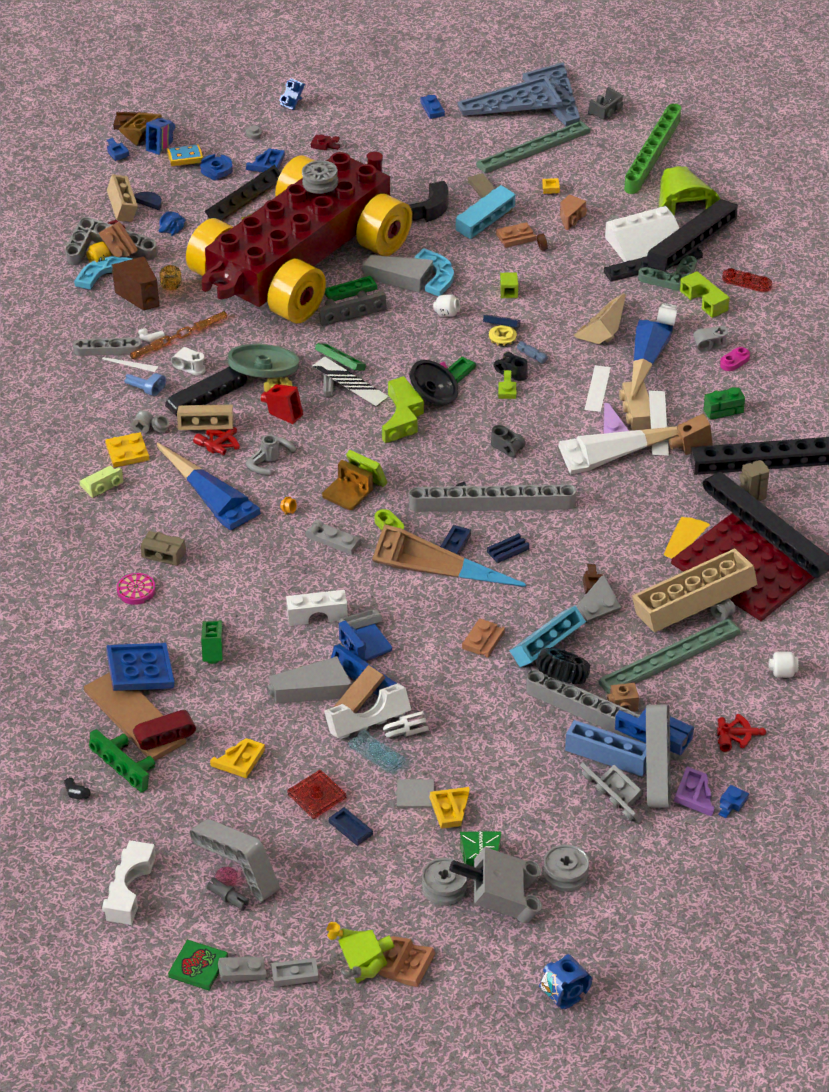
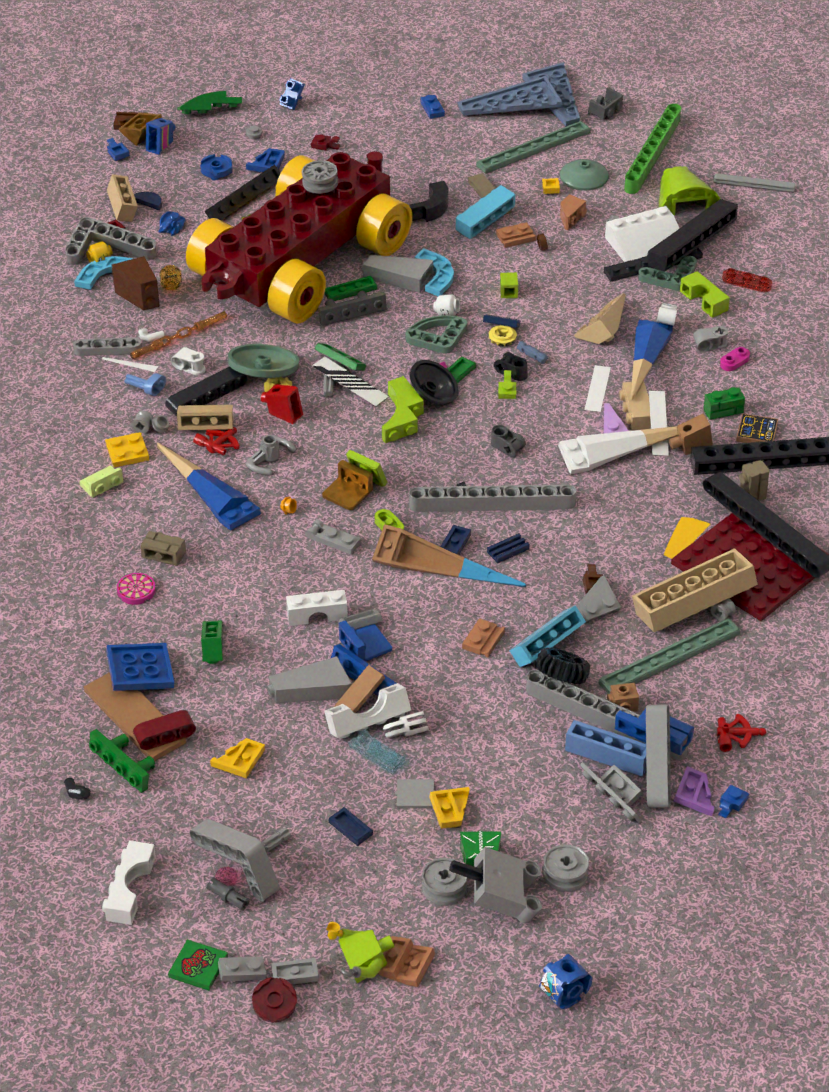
(118, 240): nougat plate -> none
(184, 155): slope -> none
(203, 102): none -> green slope
(274, 999): none -> dark red tile
(276, 839): none -> light grey axle
(316, 794): clear red plate -> none
(443, 344): none -> sand green beam
(584, 174): none -> sand green dish
(754, 182): none -> light grey axle
(756, 429): none -> black tile
(783, 664): white head -> none

